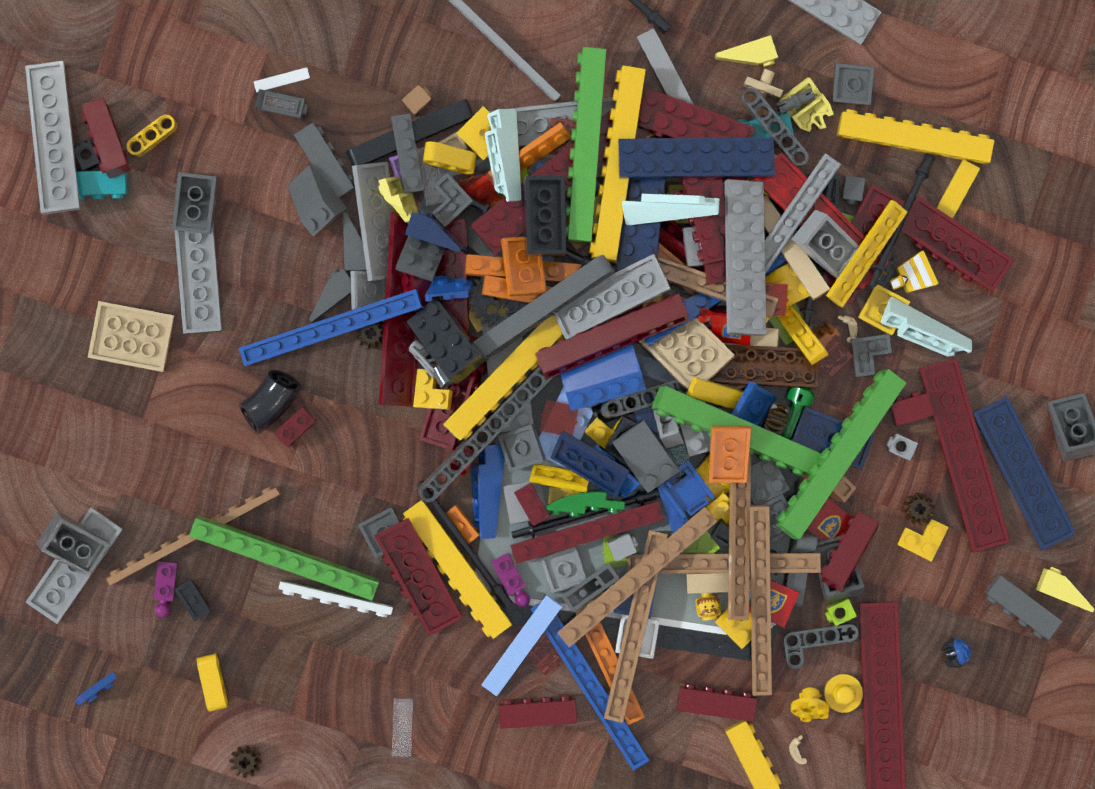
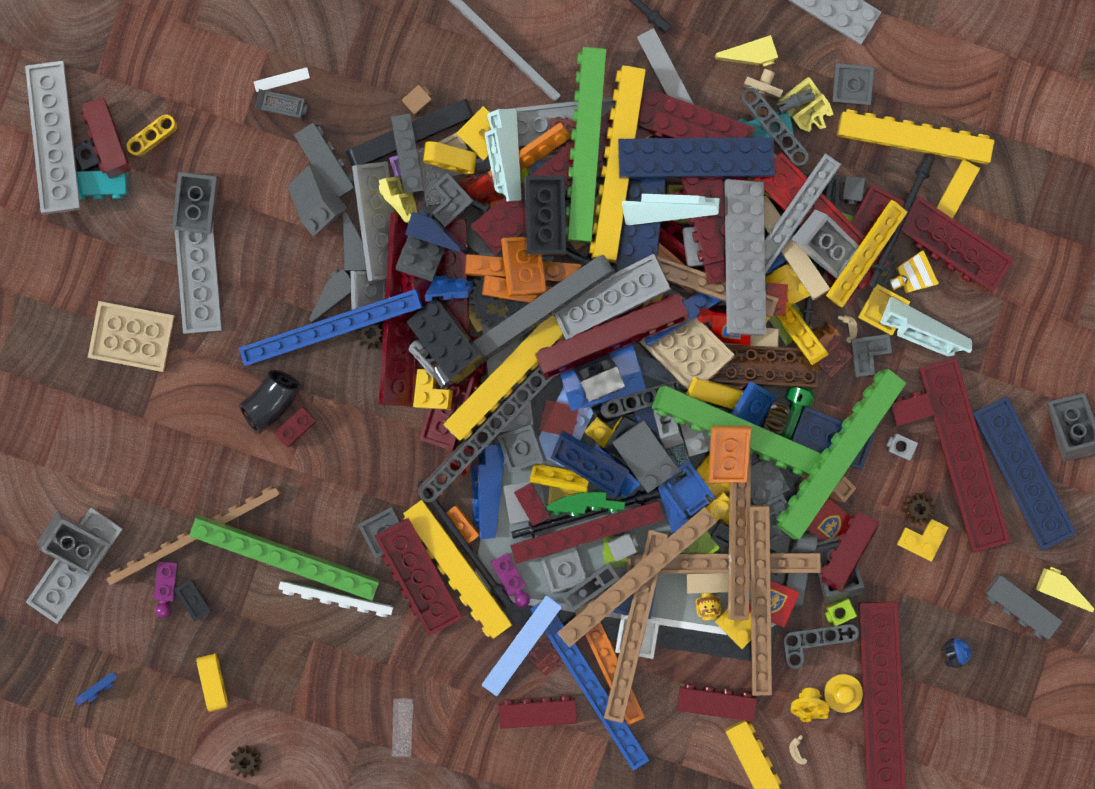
(599, 377): none -> slope

